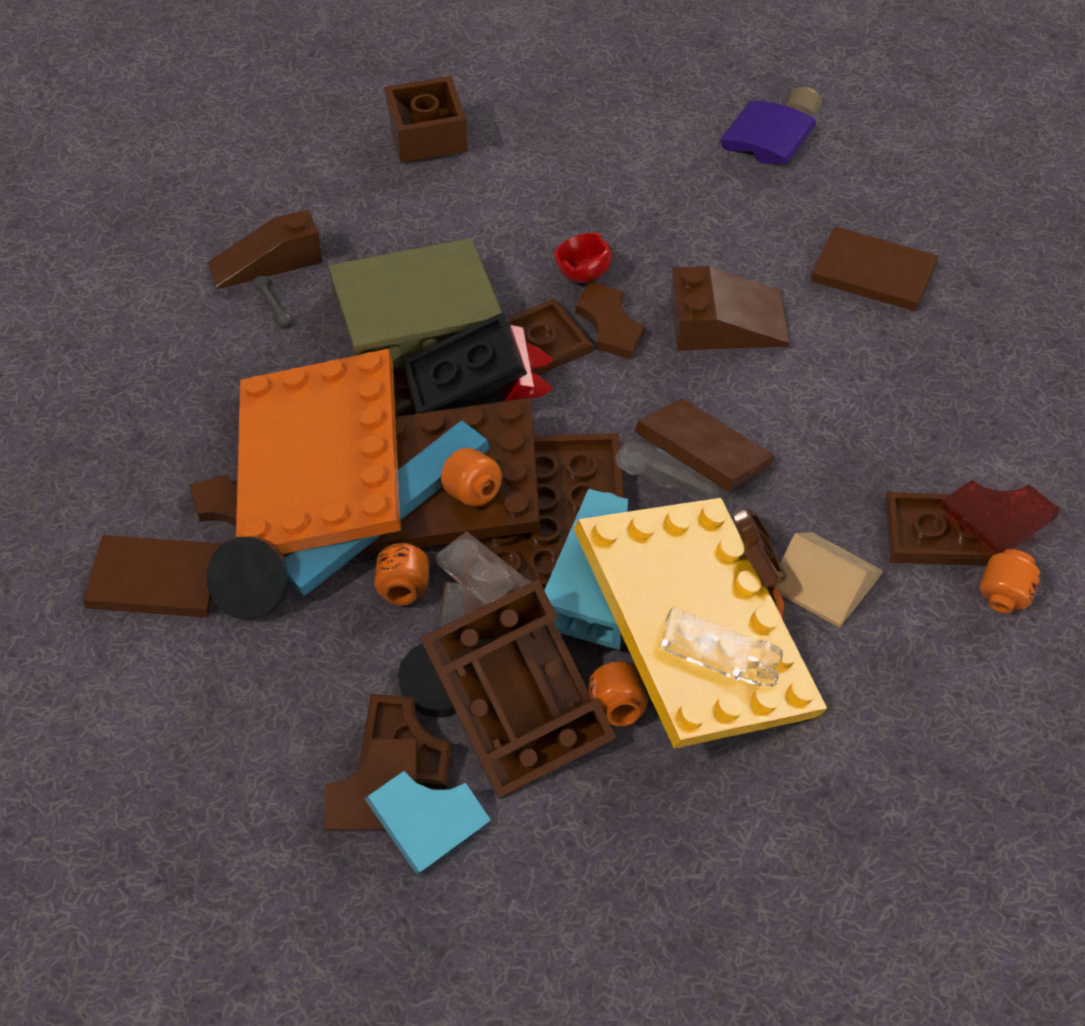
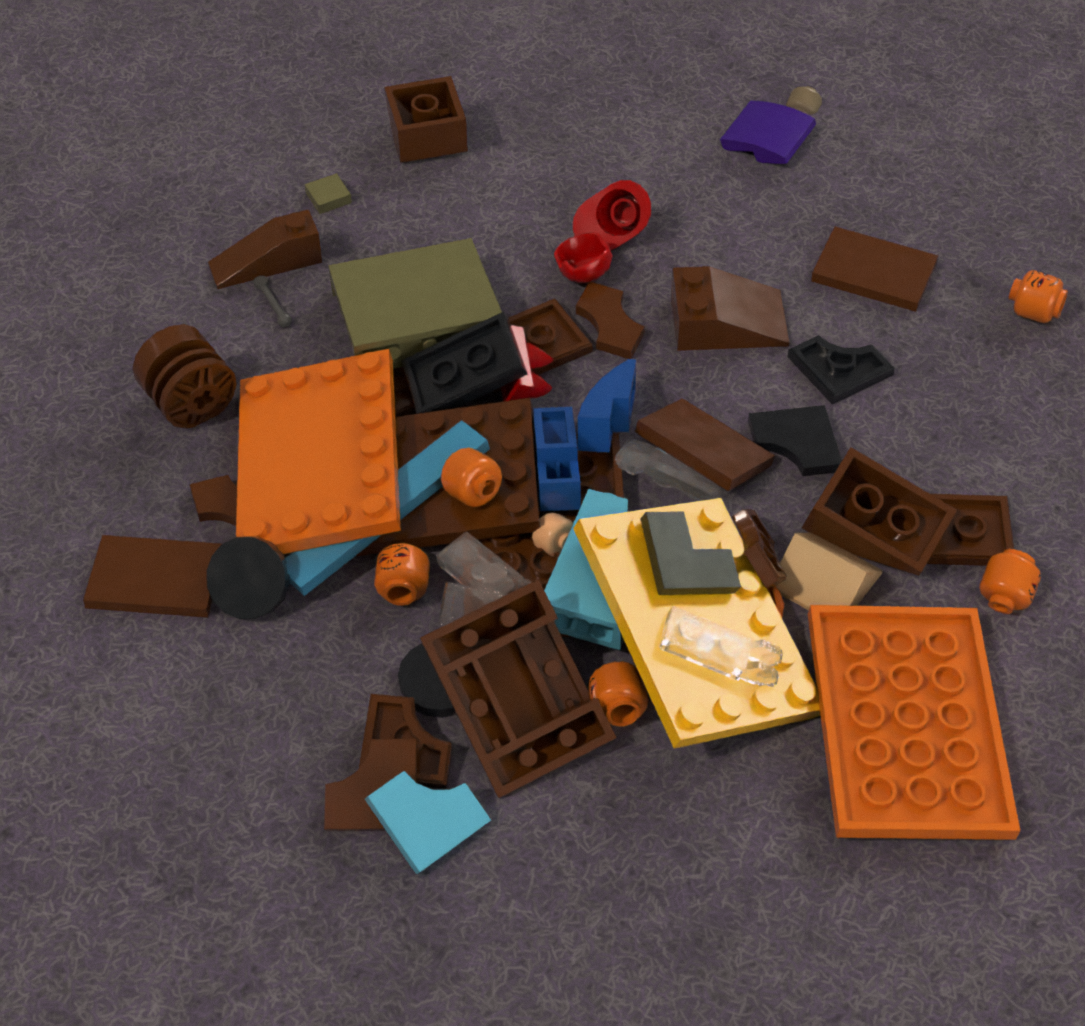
(184, 376): none -> reddish brown wheel
(328, 193): none -> olive tile
(552, 533): none -> light nougat piece
(557, 459): none -> blue slope
(607, 408): none -> blue slope
(614, 213): none -> red piece
(678, 566): none -> pearl dark grey tile
(800, 435): none -> black tile
(839, 370): none -> black tile
(879, 515): none -> reddish brown slope
(910, 724): none -> orange plate
(999, 517): clear red tile -> none
(1038, 296): none -> orange head

